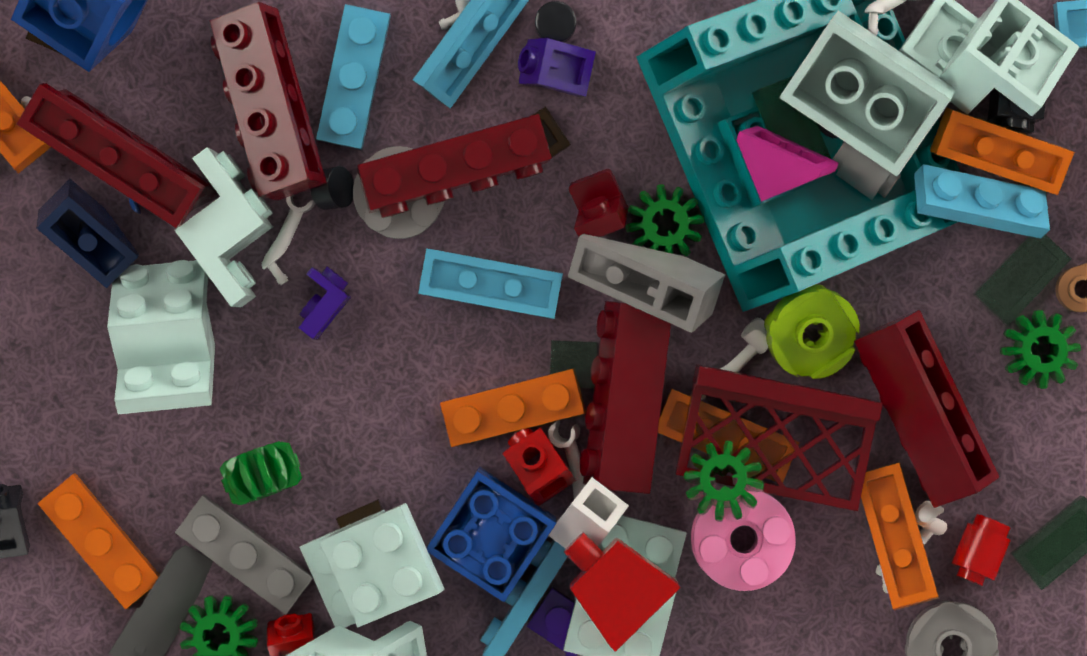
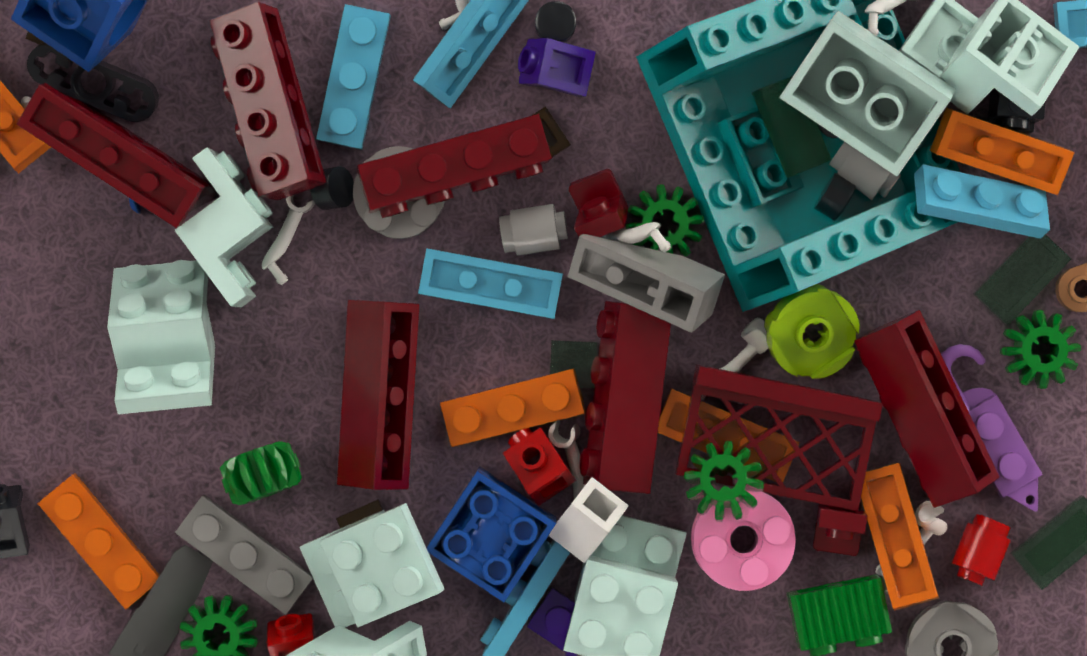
(86, 233): dark blue slope -> none
(121, 104): none -> black beam
(322, 310): dark purple bracket -> none
(378, 395): none -> dark red brick
(533, 229): none -> light grey brick
(617, 587): red torso -> none
(640, 233): none -> white piece
(779, 162): dark pink slope -> none
(835, 197): none -> black piece
(839, 530): none -> dark red bracket
(839, 614): none -> green brick
(1003, 442): none -> medium lavender plate

